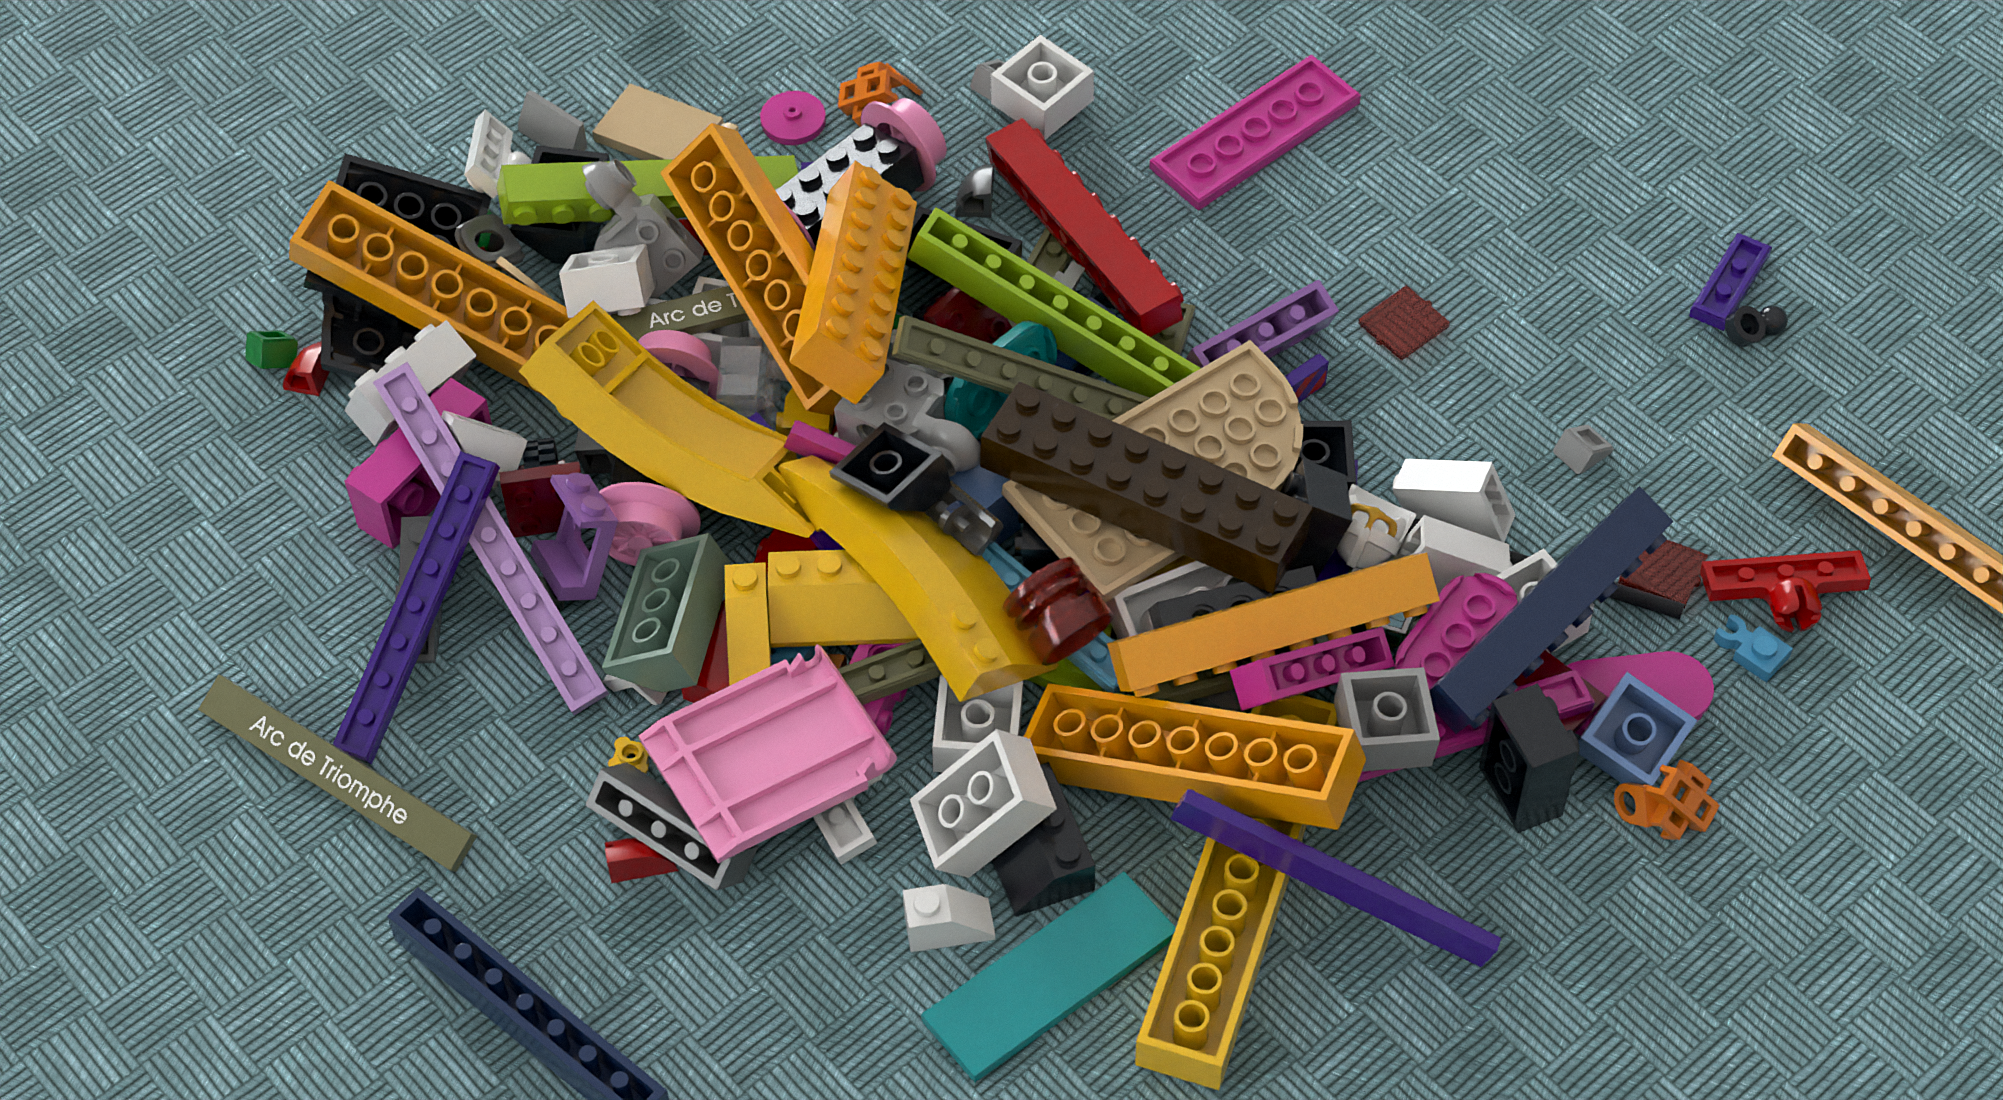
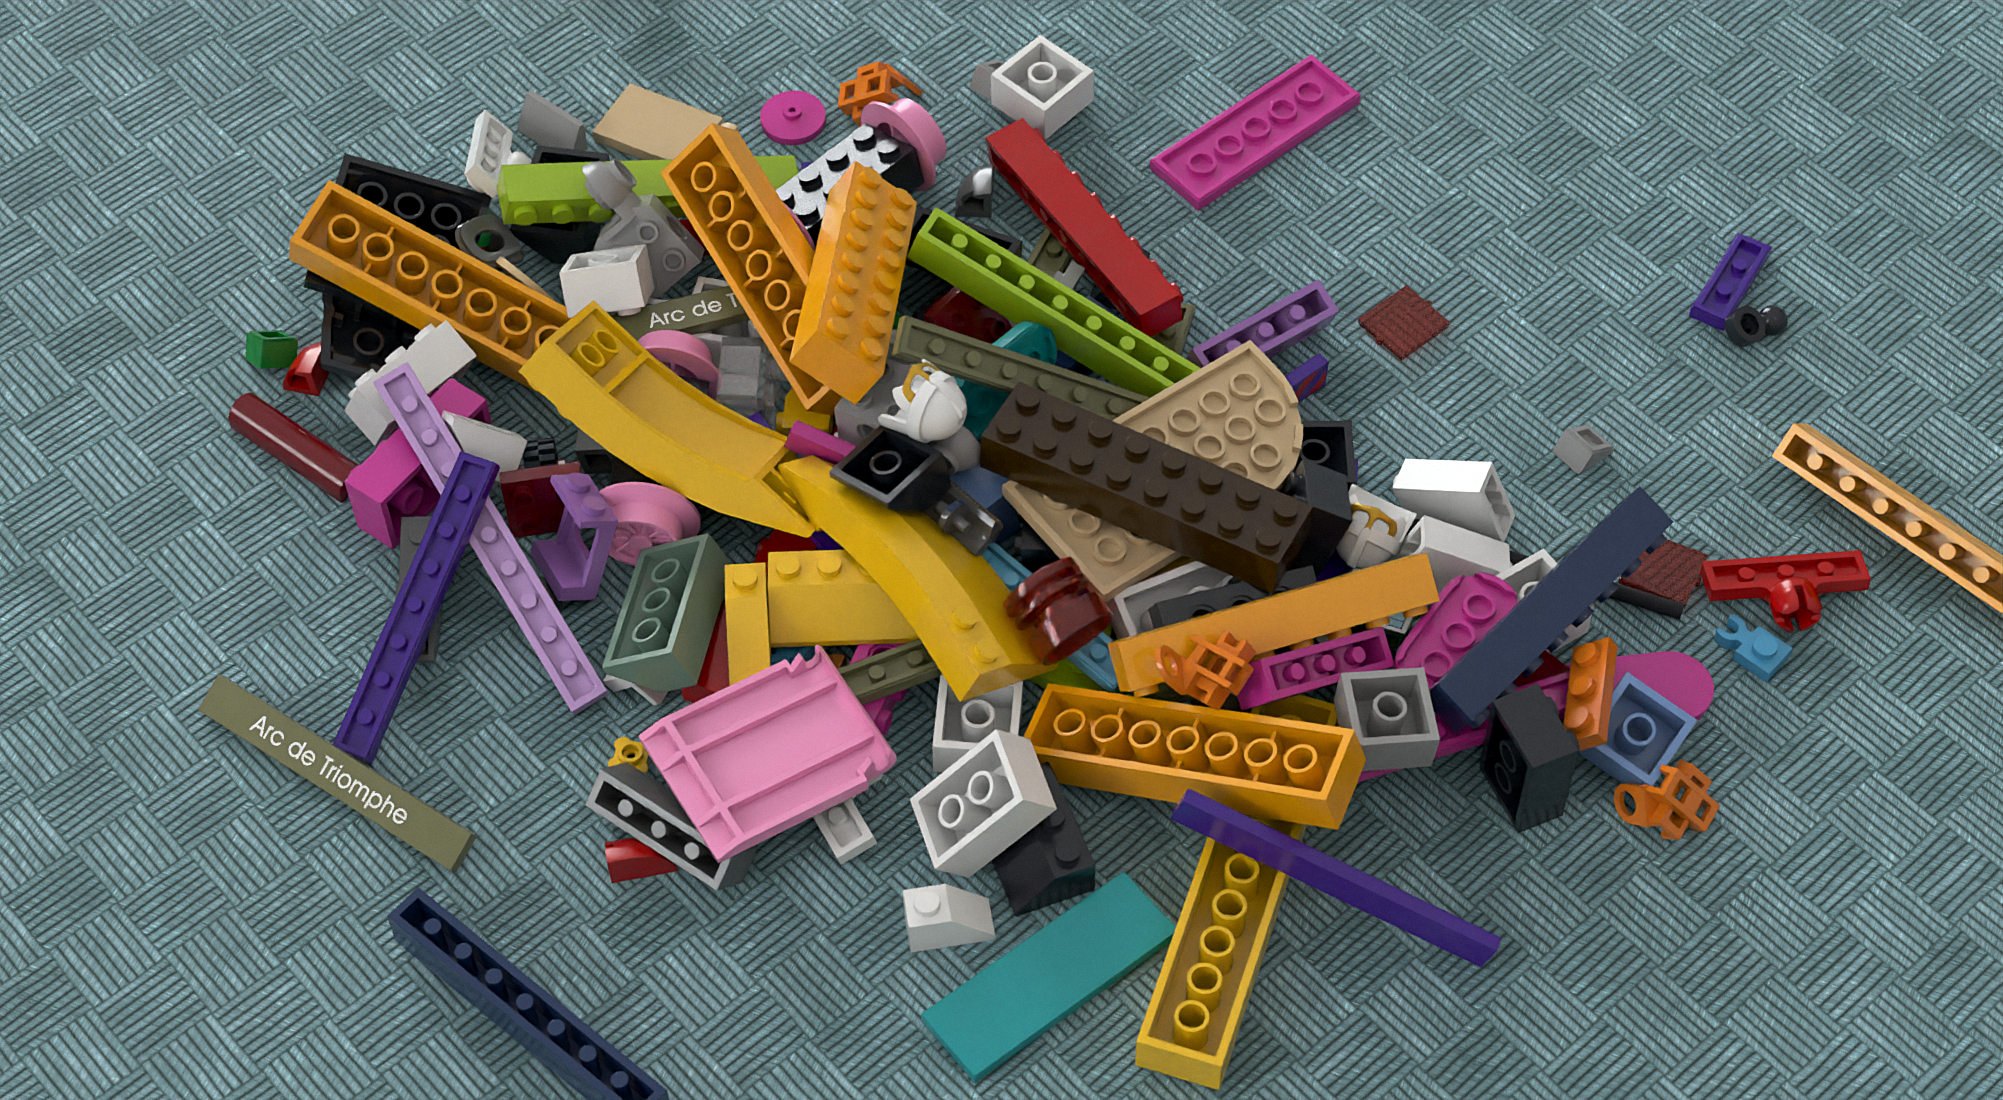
(292, 444): none -> dark red brick
(929, 408): none -> white helmet
(1223, 675): none -> orange piece
(1591, 692): none -> orange plate

